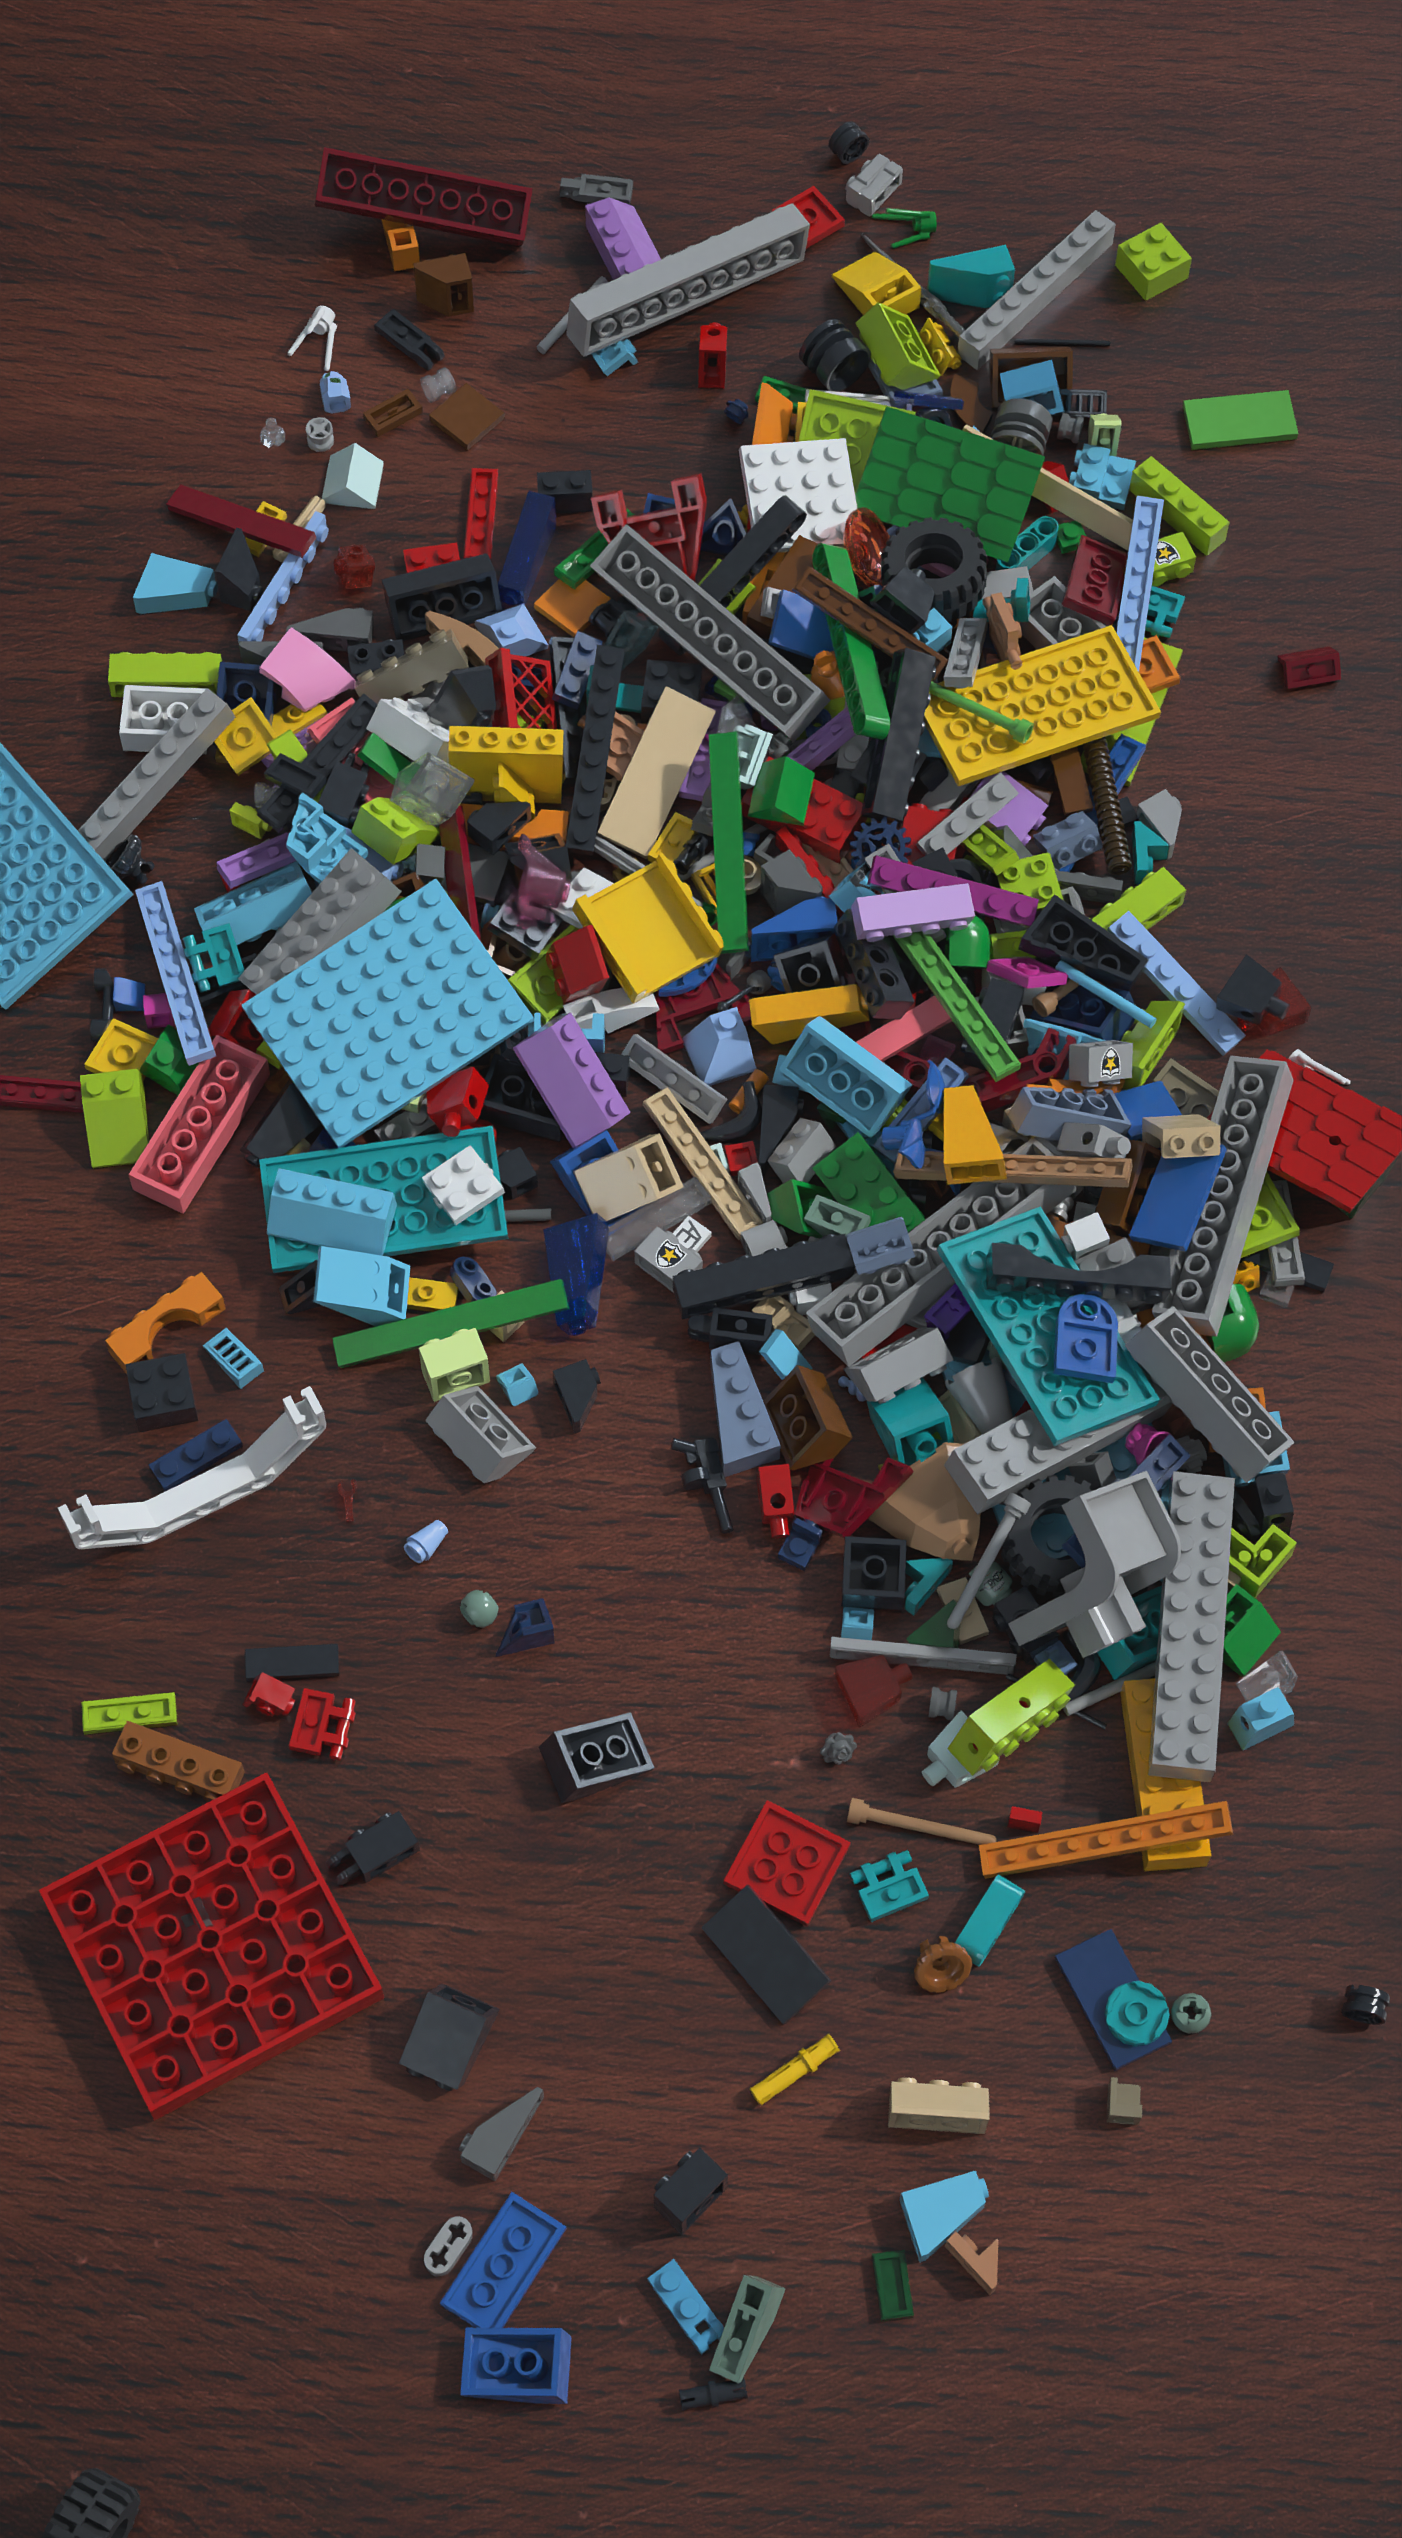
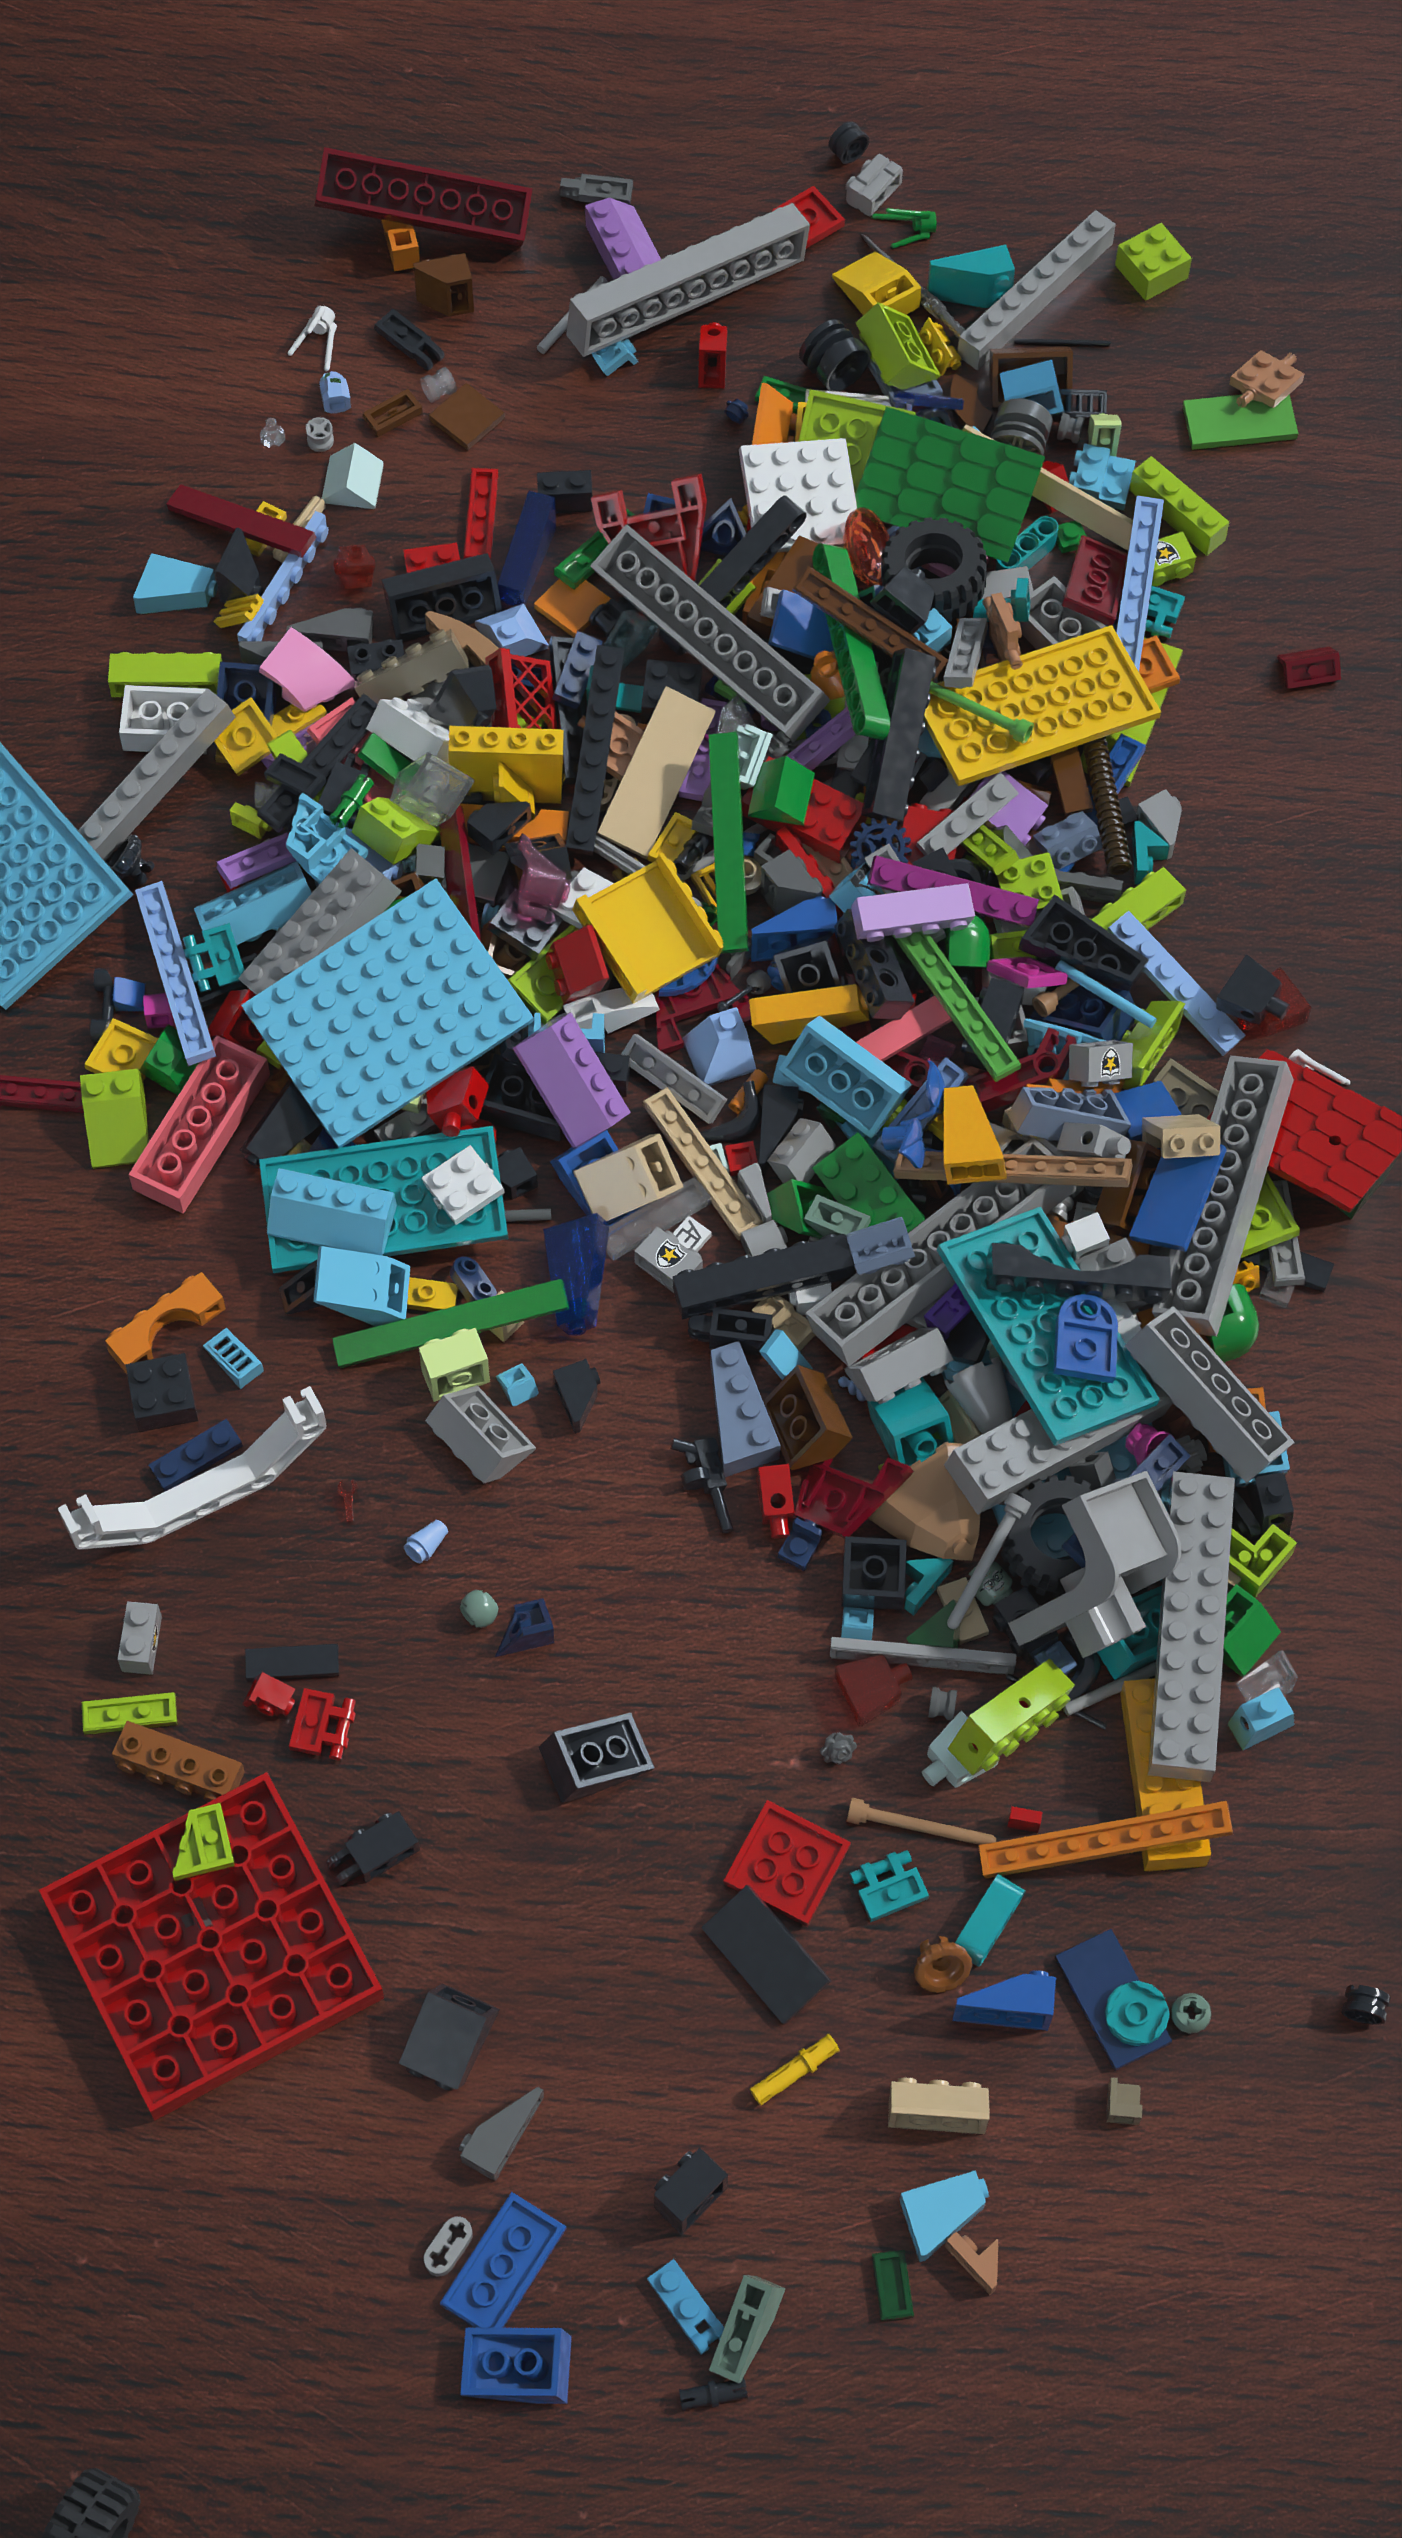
(139, 1637): none -> light grey brick
(204, 1844): none -> lime wing
(238, 610): none -> yellow tile
(351, 800): none -> green pin
(1016, 2002): none -> blue slope
(1266, 379): none -> nougat plate

